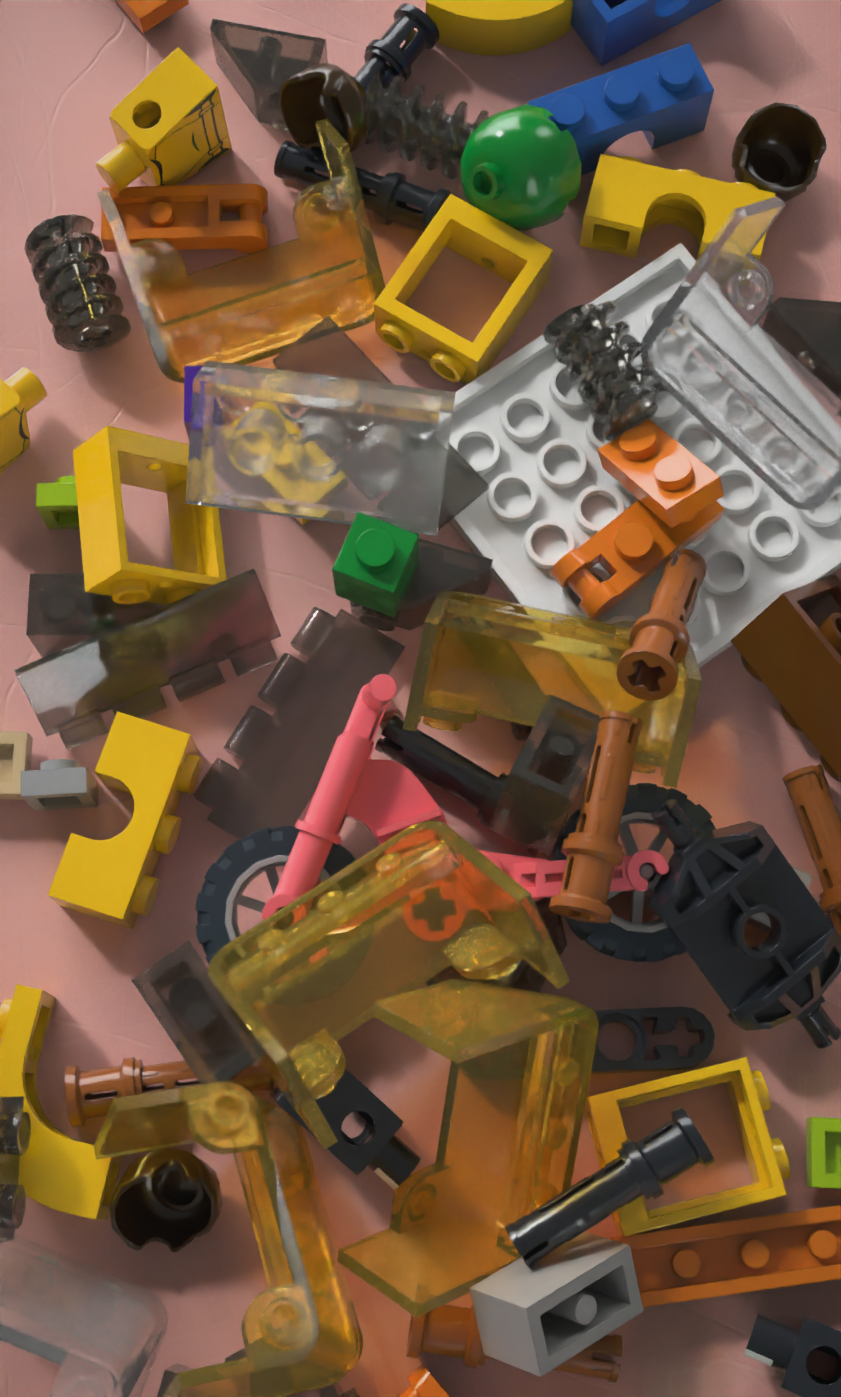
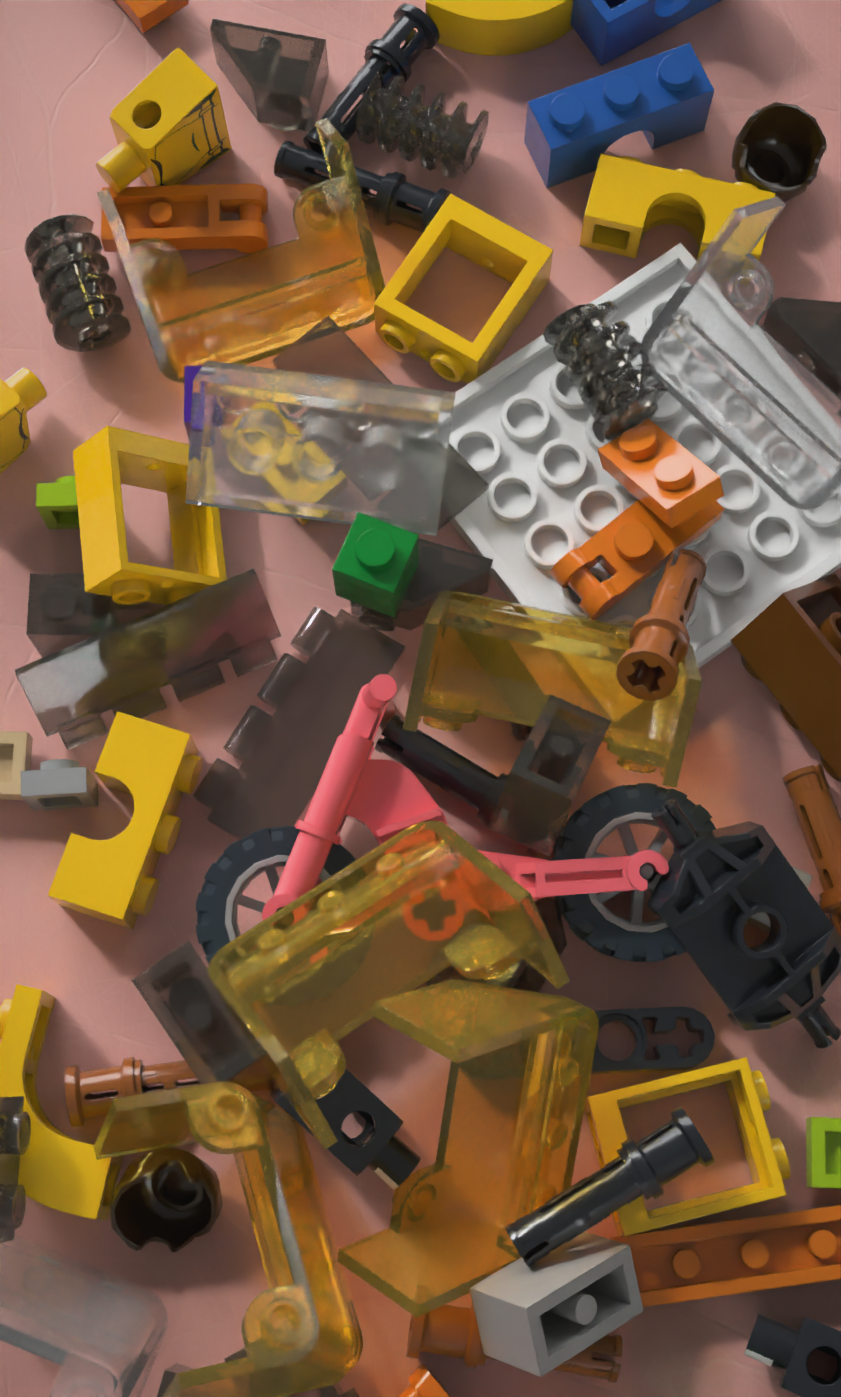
(321, 94): dark brown hair -> none
(521, 168): green cylinder -> none
(594, 846): dark orange pin -> none

